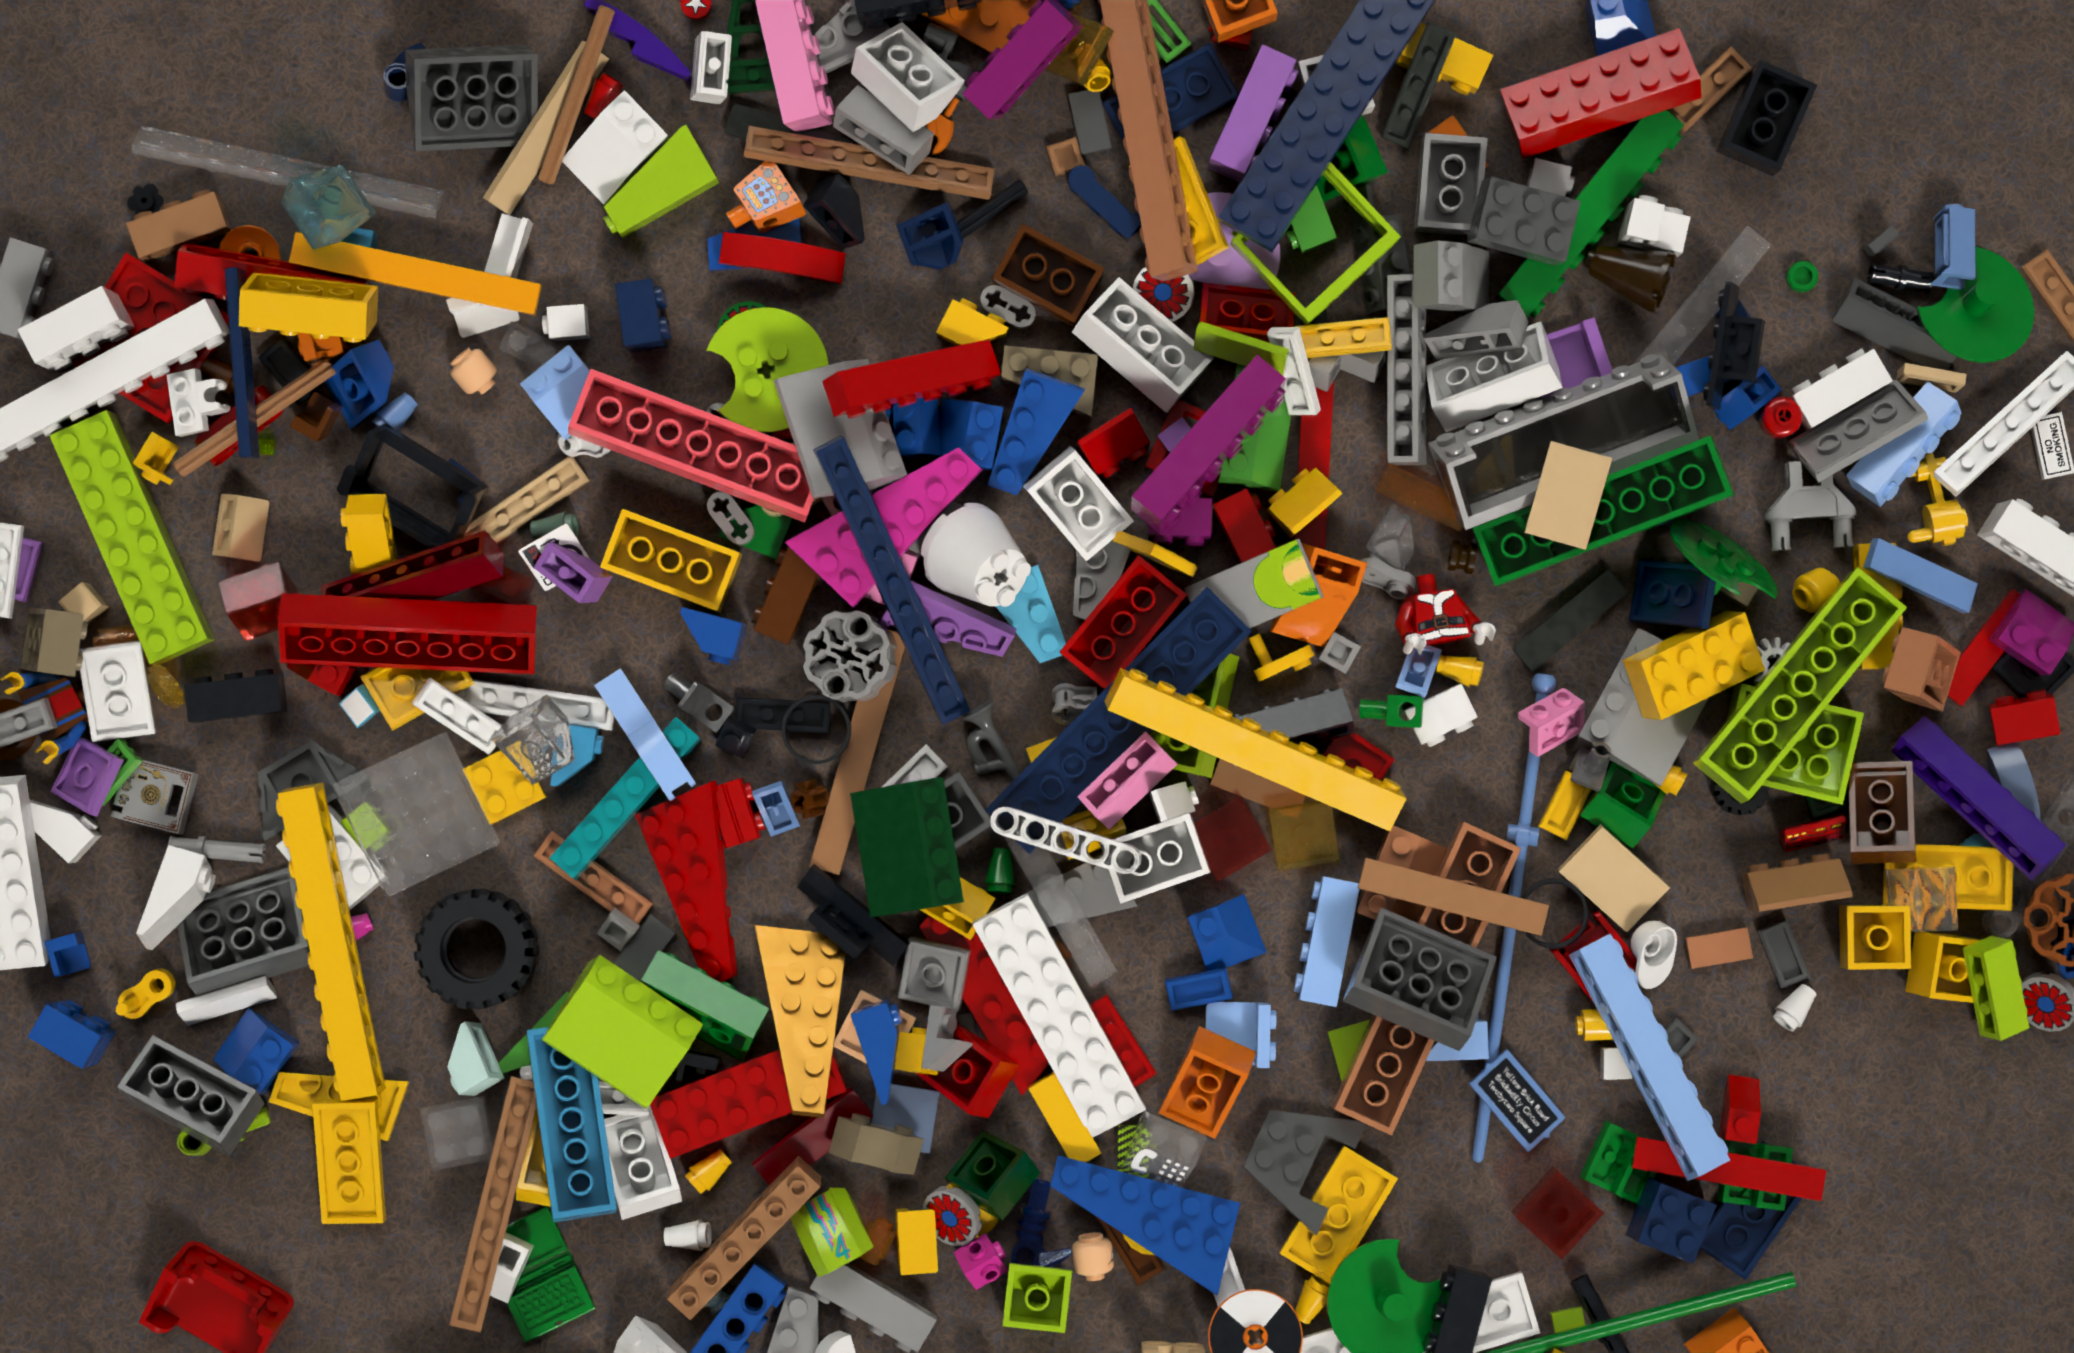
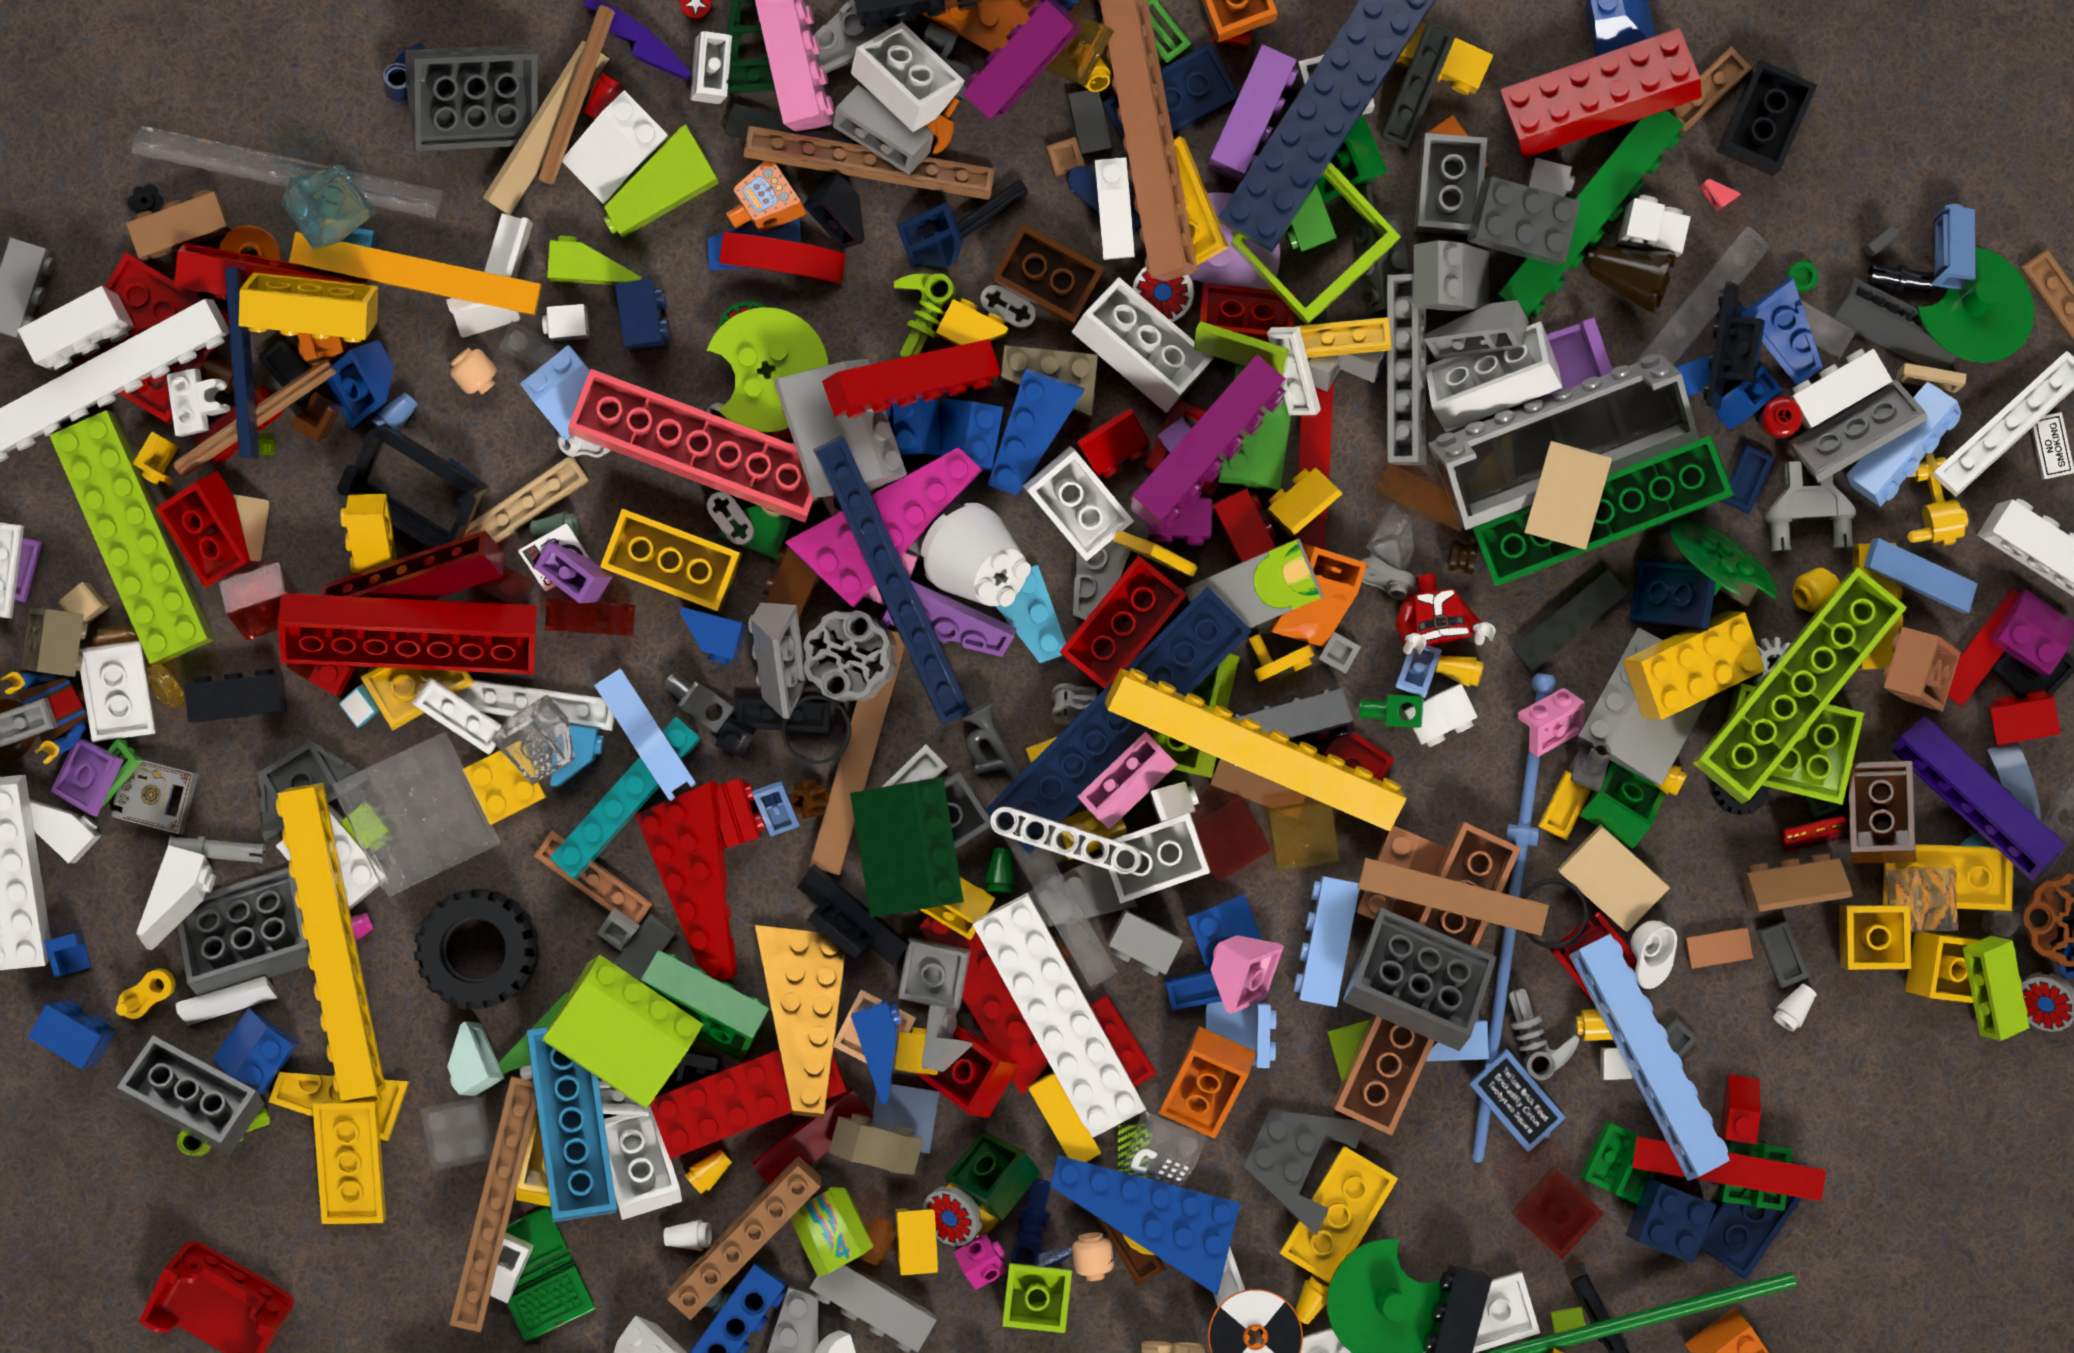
(207, 528): none -> red slope
(579, 263): none -> lime slope
(590, 617): none -> clear red brick
(778, 655): none -> light grey slope
(931, 308): none -> lime piece
(1114, 208): none -> white slope
(1144, 942): none -> light grey brick
(1244, 970): none -> bright pink slope
(1531, 1038): none -> light grey piece
(1718, 194): none -> coral slope
(1748, 478): none -> dark blue tile
(1787, 331): none -> blue wing
(1827, 332): none -> clear plate

